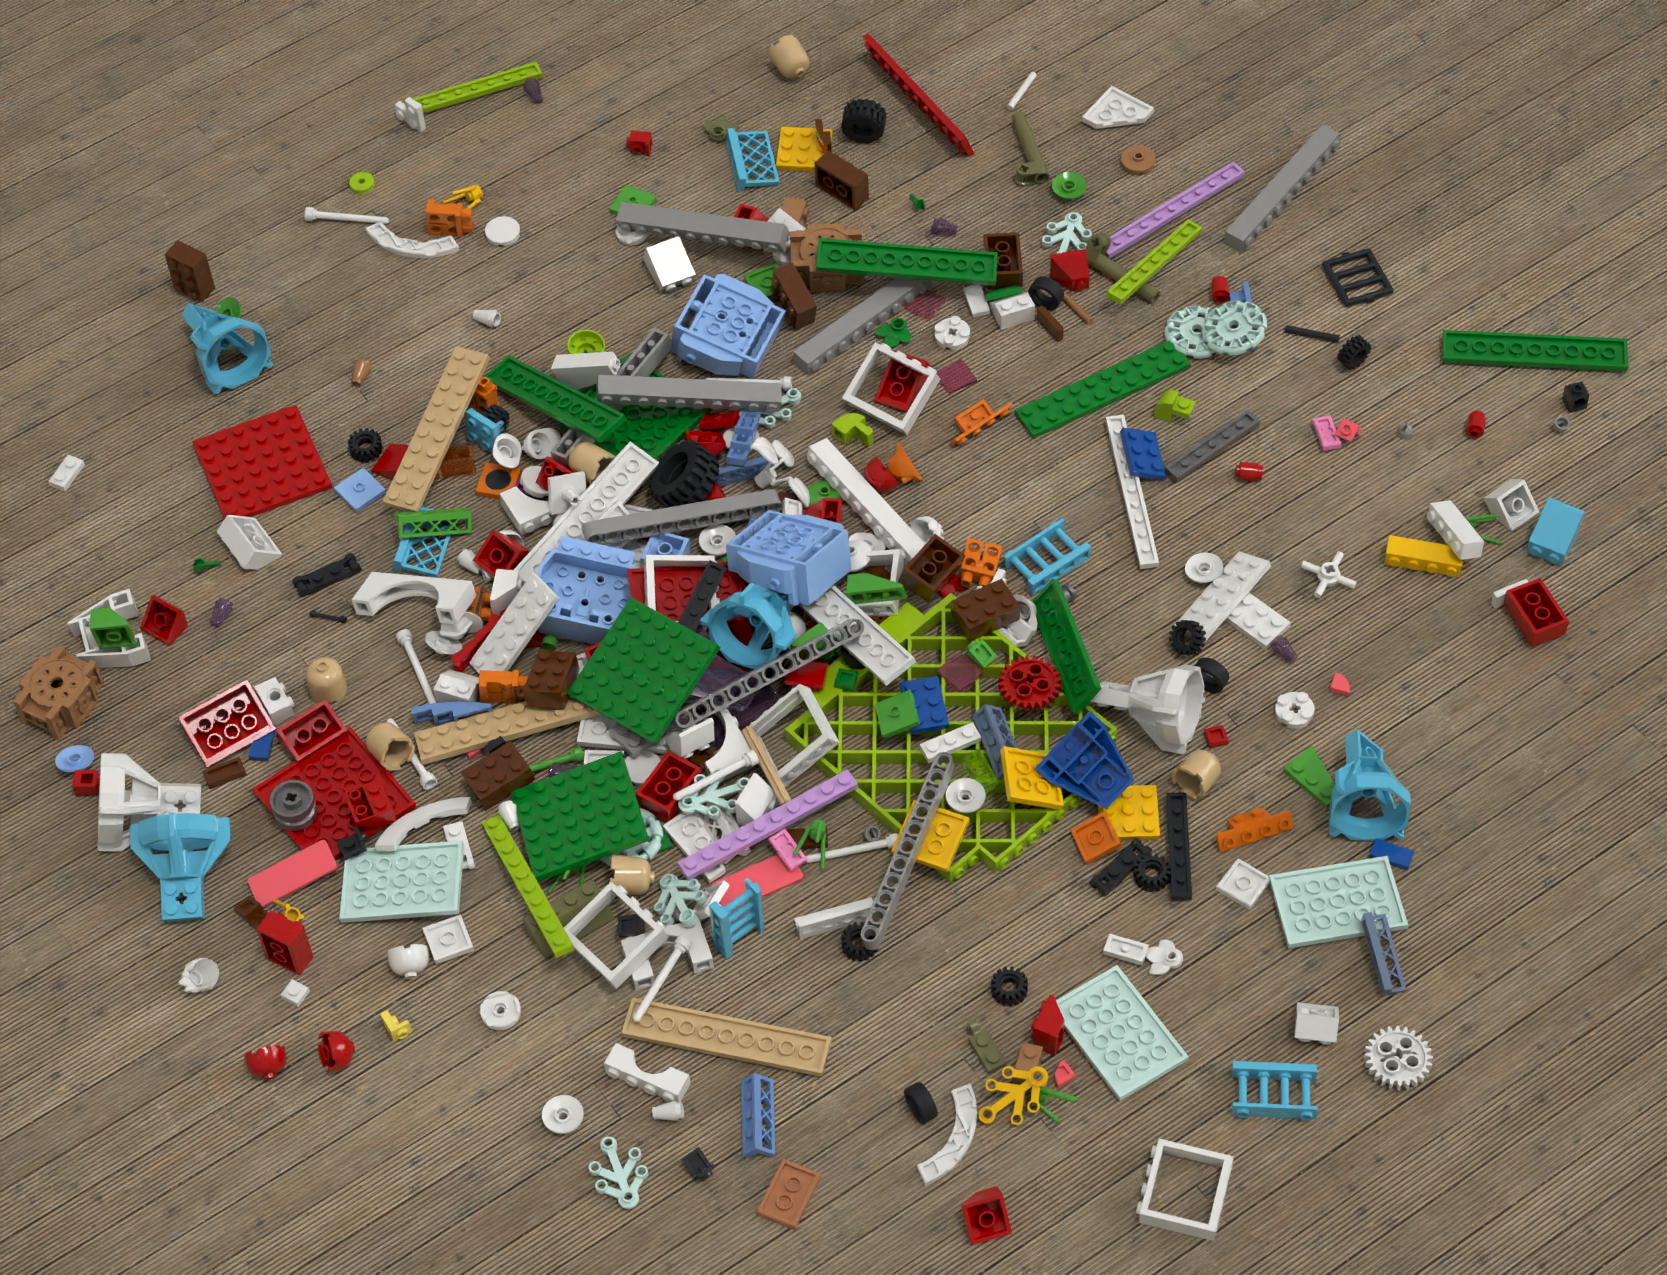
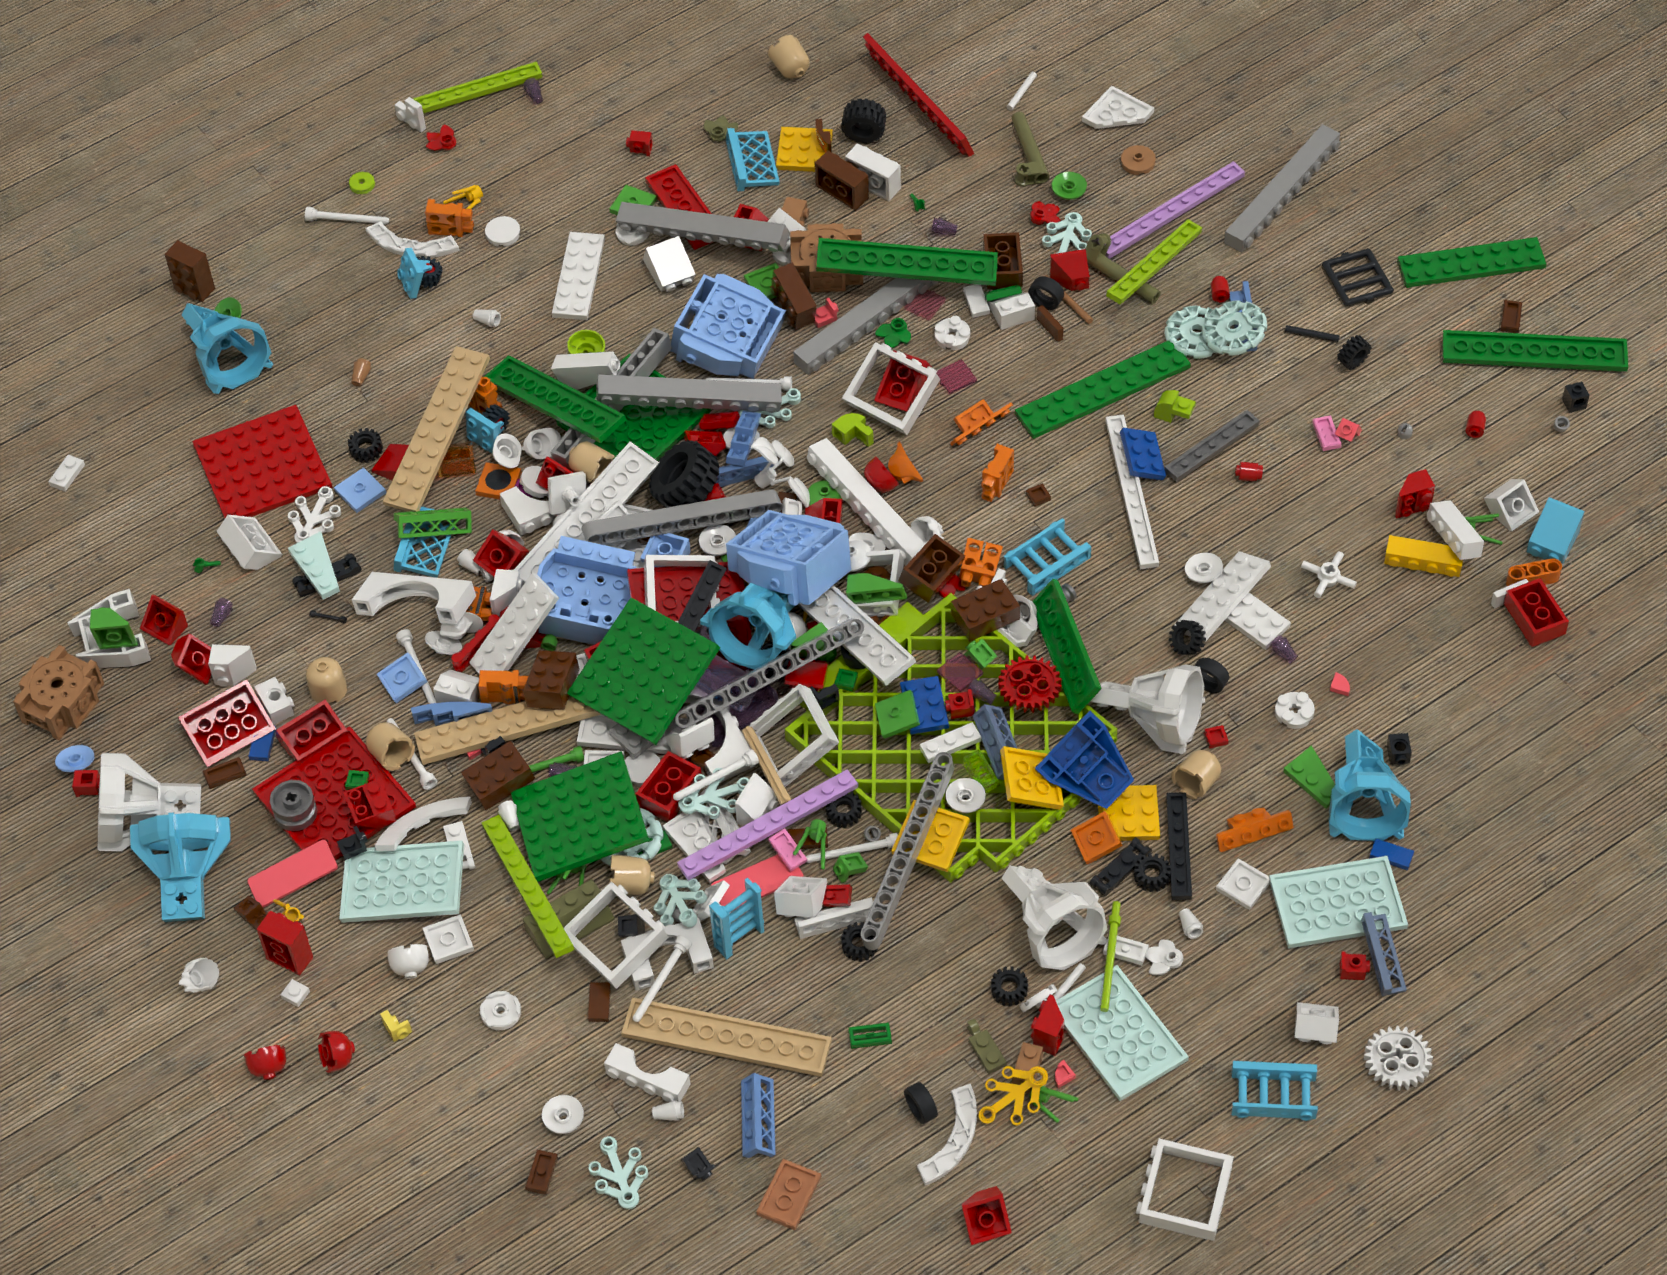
(192, 657): none -> red slope
(231, 664): none -> white slope
(314, 517): none -> white plant
(316, 565): none -> light aqua wing
(356, 779): none -> green tile
(402, 677): none -> light blue plate
(417, 272): none -> medium azure plate
(441, 140): none -> red plate
(541, 1172): none -> reddish brown plate
(578, 276): none -> white plate
(599, 1002): none -> reddish brown tile
(677, 193): none -> red plate
(800, 896): none -> white slope
(826, 313): none -> coral bracket
(827, 696): none -> black bracket
(837, 895): none -> red plate
(844, 818): none -> black tyre
(849, 865): none -> bright green bracket
(870, 1039): none -> green tile
(882, 172): none -> white brick
(960, 704): none -> red brick
(981, 691): none -> cone
(997, 472): none -> orange hips
(1038, 495): none -> reddish brown tile
(1038, 998): none -> white plate
(1044, 213): none -> red plate
(1050, 903): none -> white plate
(1069, 981): none -> white bar
(1114, 922): none -> lime bar
(1190, 924): none -> white cone
(1353, 966): none -> red brick
(1399, 742): none -> black brick
(1415, 494): none -> red slope
(1471, 262): none -> green plate
(1511, 316): none -> reddish brown tile
(1548, 570): none -> orange beam

